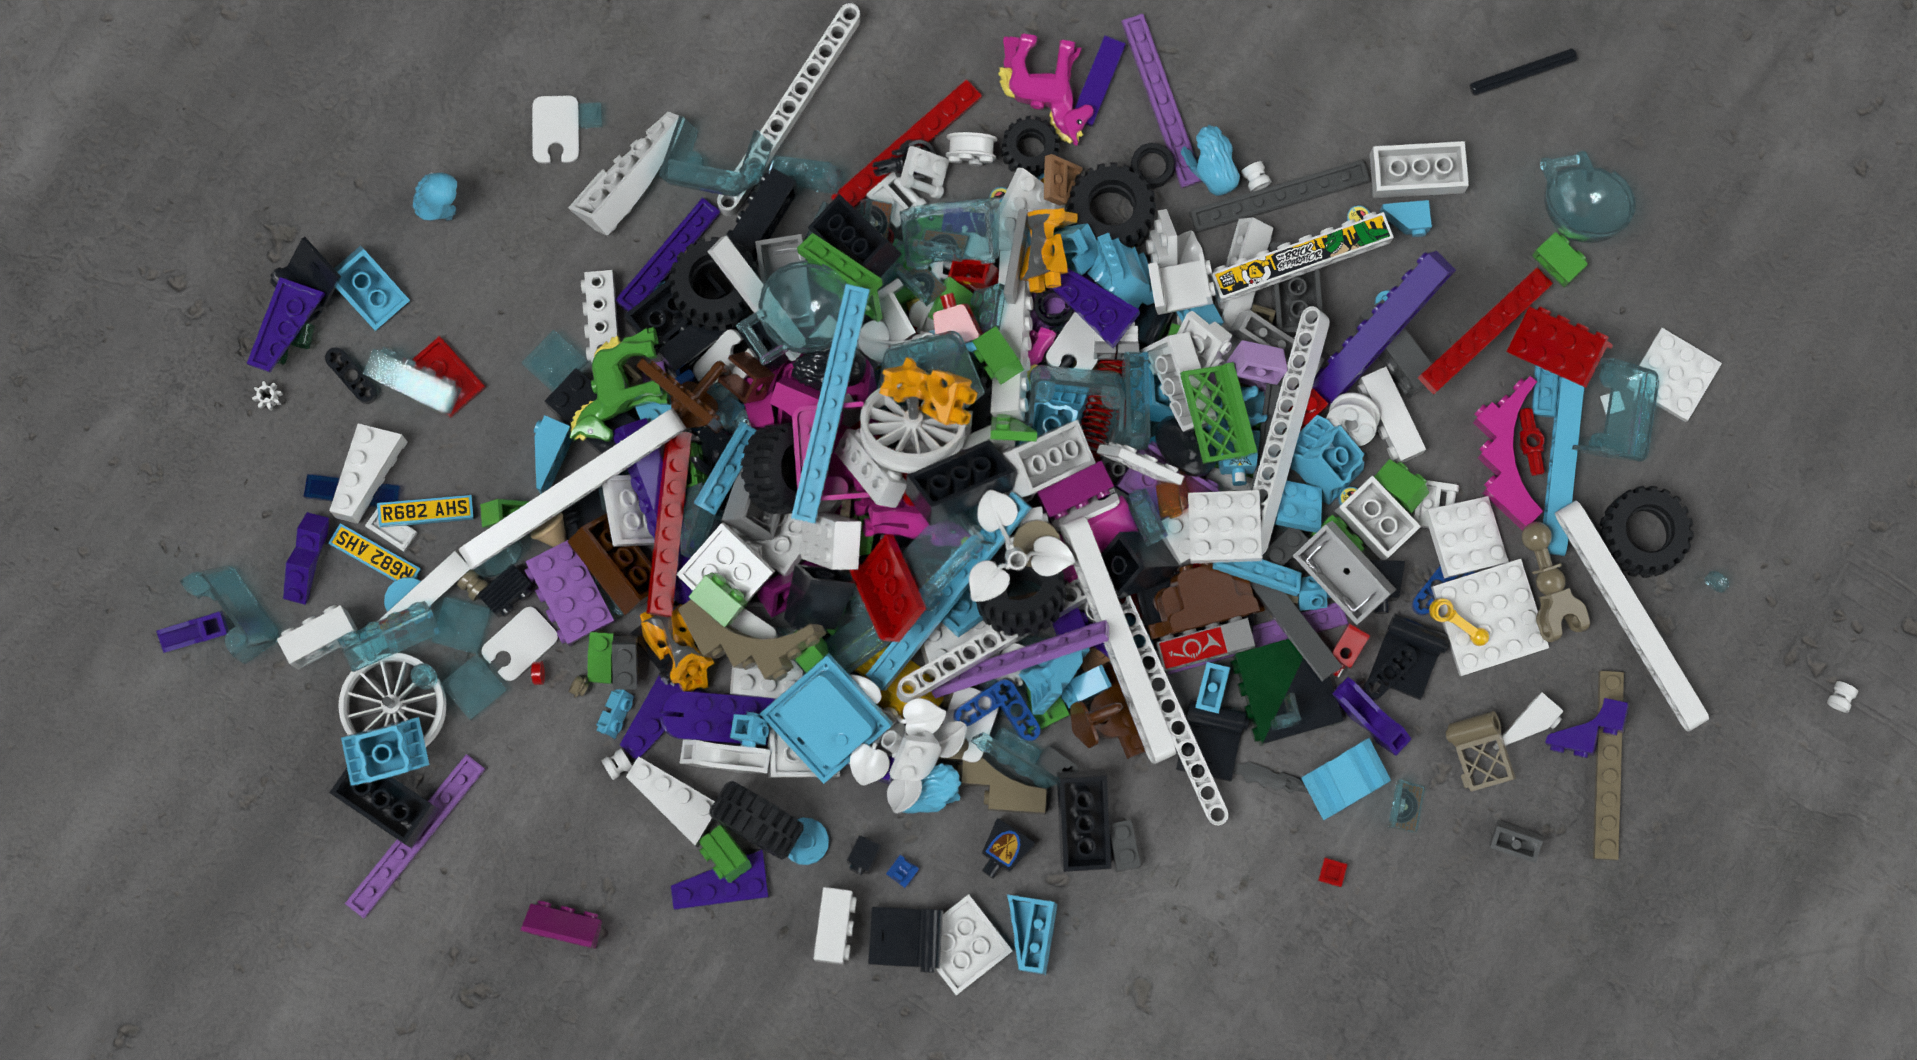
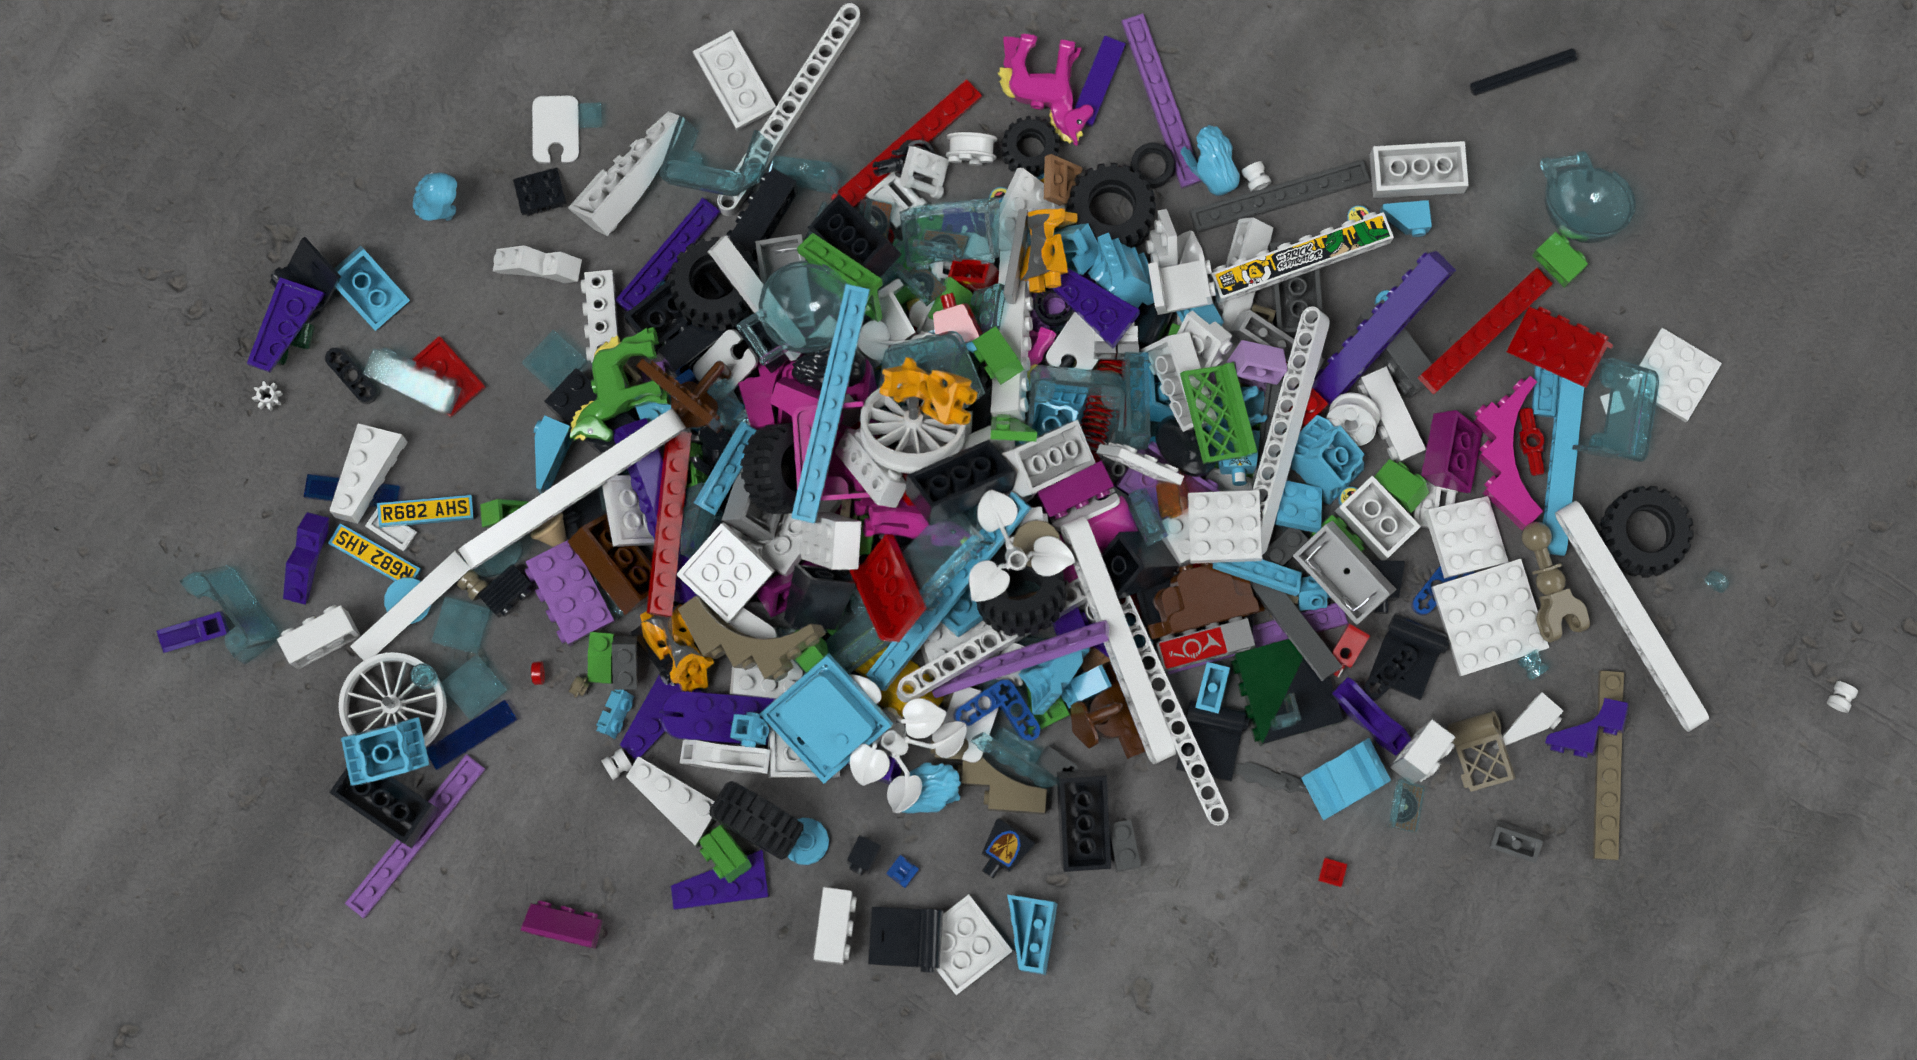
(388, 636): clear light blue brick -> none
(471, 735): none -> clear blue tile
(524, 639): white piece -> none
(531, 262): none -> white arch
(539, 191): none -> black hinge
(718, 598): brick -> none
(734, 80): none -> white plate
(753, 368): copper piece -> none
(915, 757): white slope -> none
(1423, 751): none -> white brick
(1451, 451): none -> magenta slope
(1478, 636): yellow piece -> none
(1533, 665): none -> clear light blue wheel

